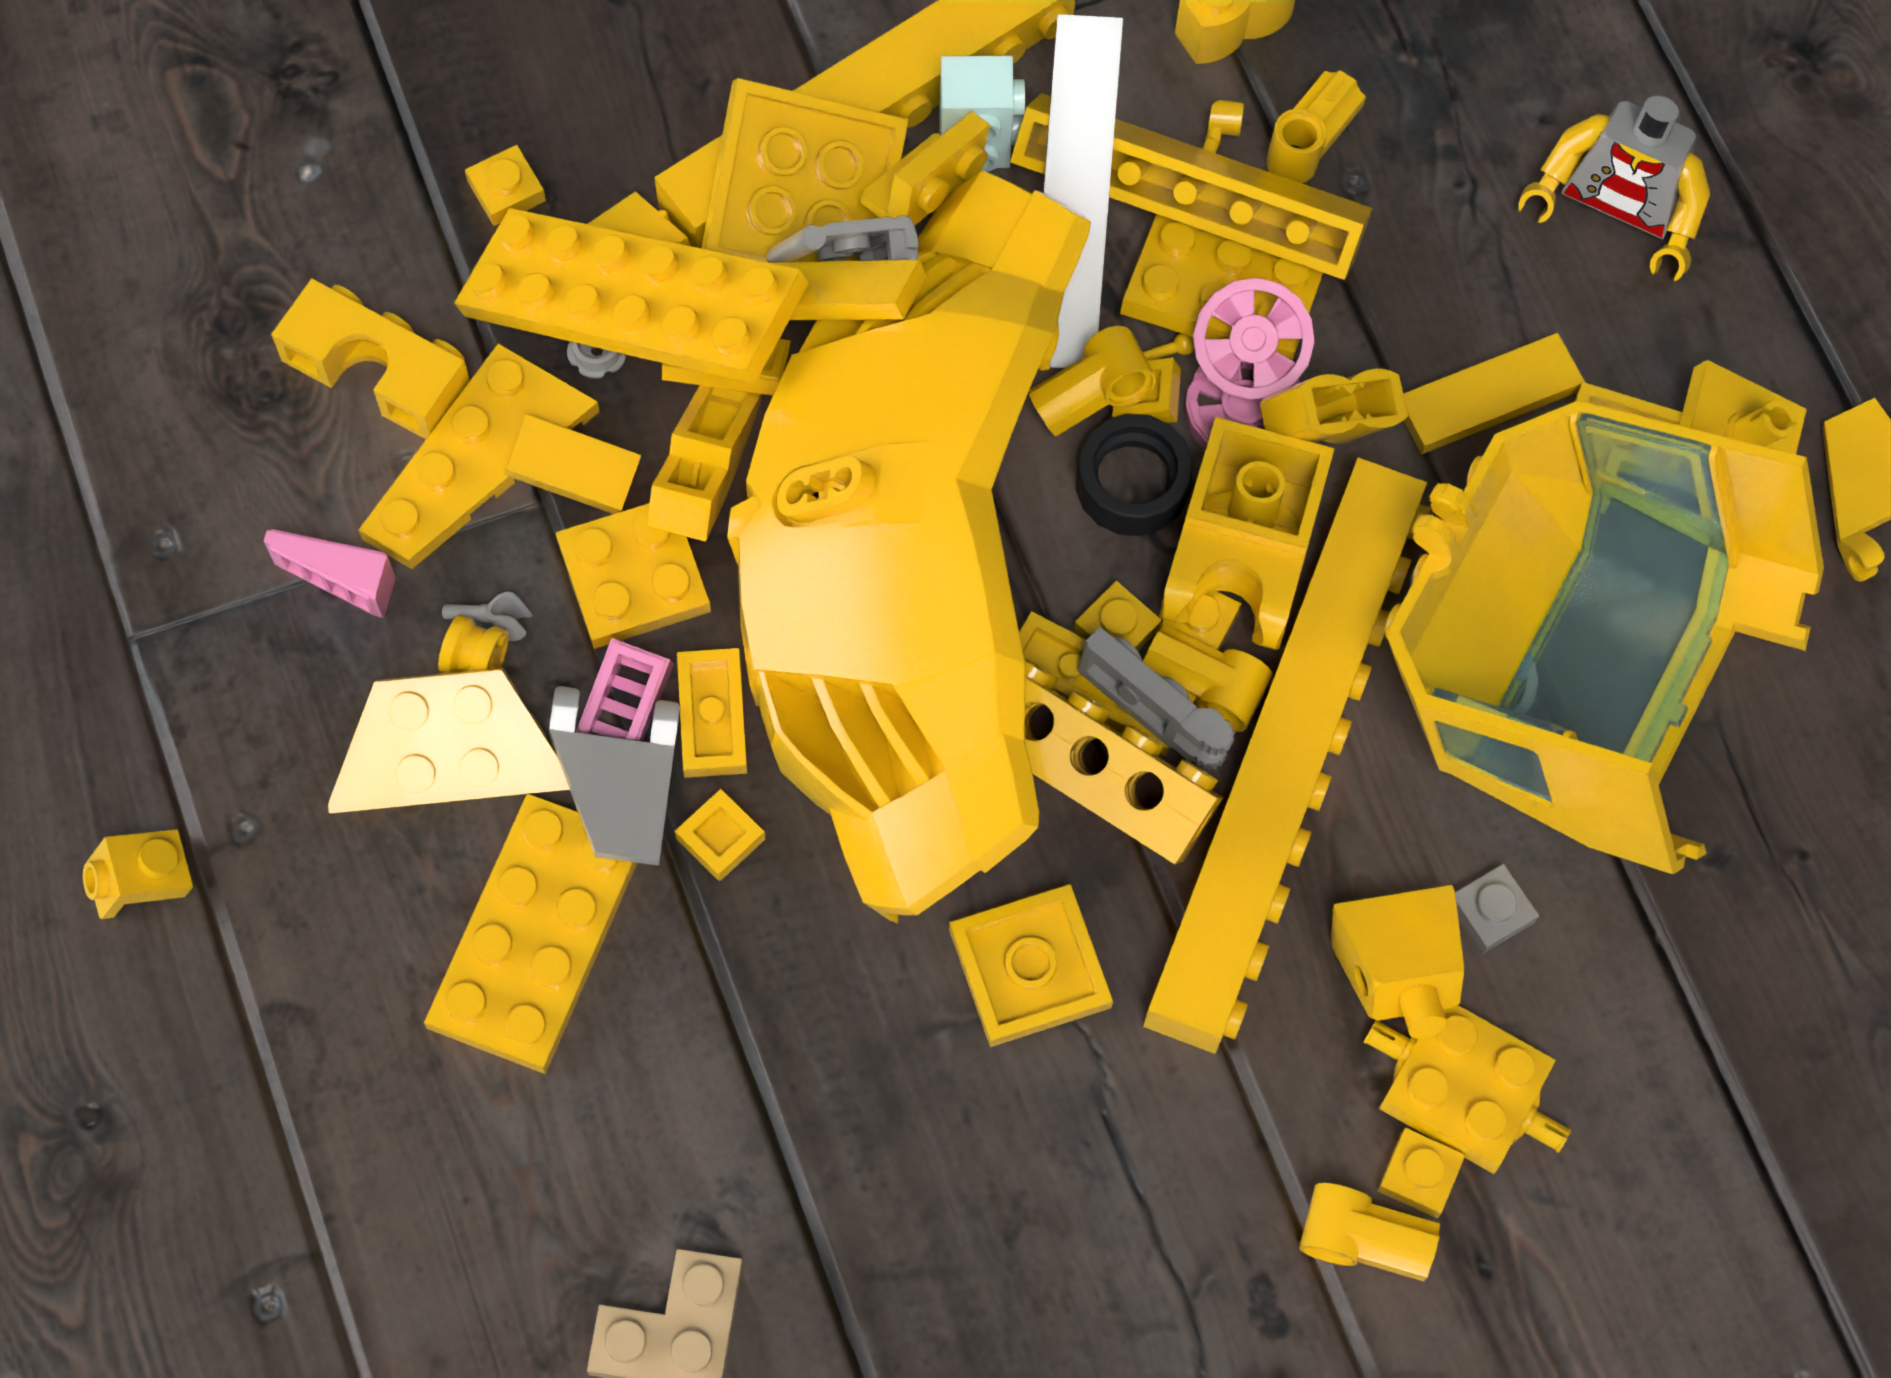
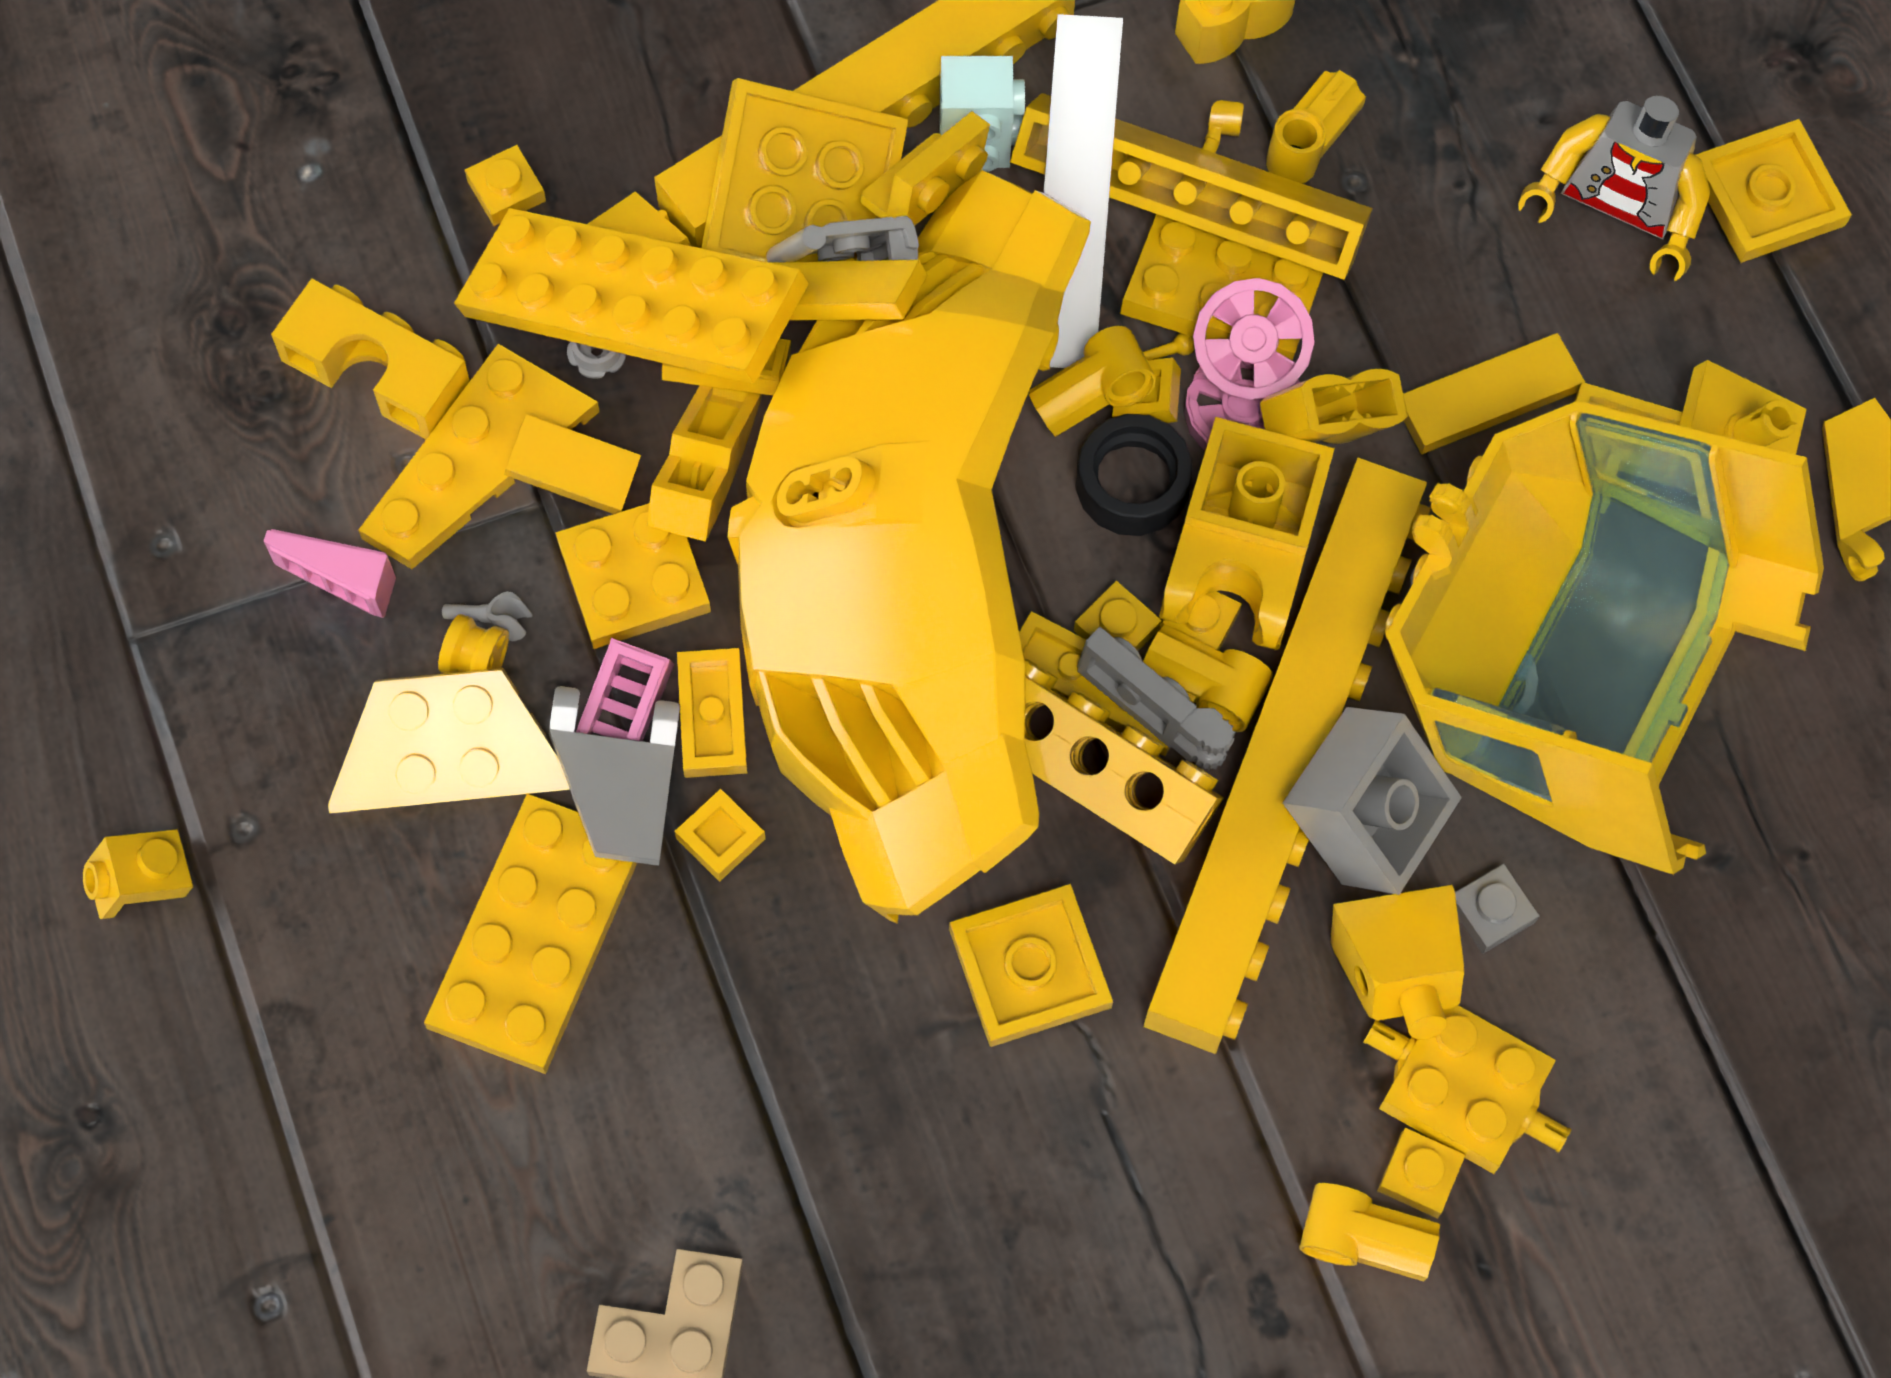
(1372, 800): none -> light grey brick
(1772, 191): none -> yellow plate

